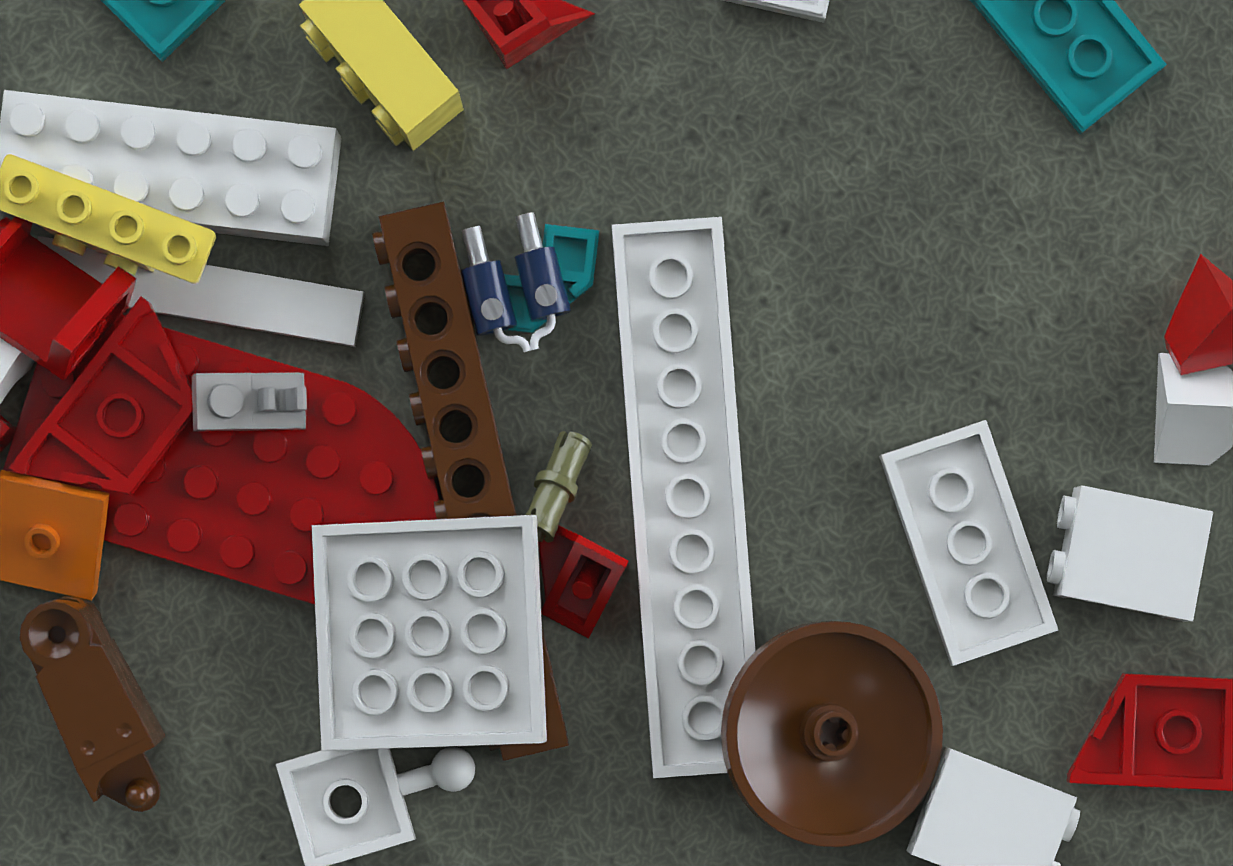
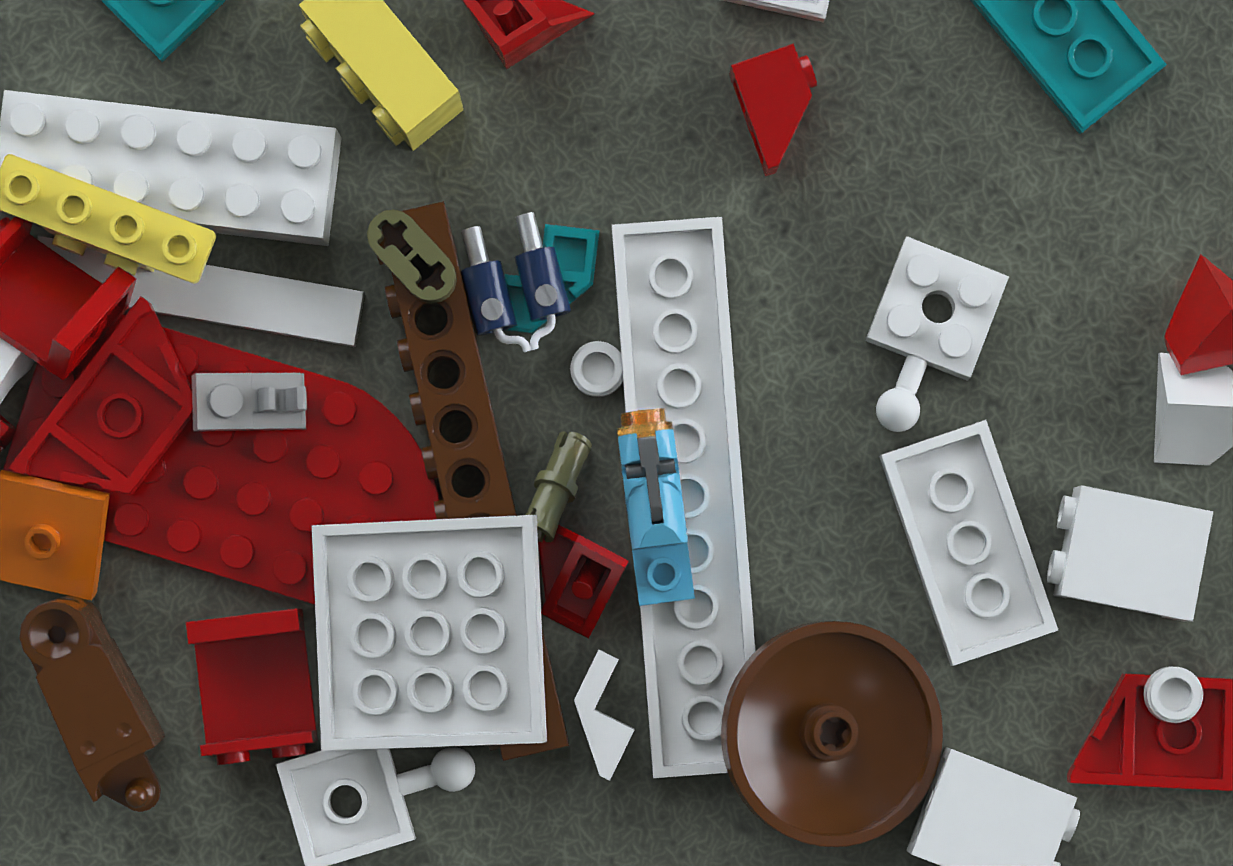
(254, 684): none -> red panel
(421, 247): none -> olive beam
(597, 369): none -> white tile
(604, 734): none -> white slope
(654, 507): none -> medium azure plate
(773, 99): none -> red slope
(906, 331): none -> white plate
(1173, 694): none -> white tile

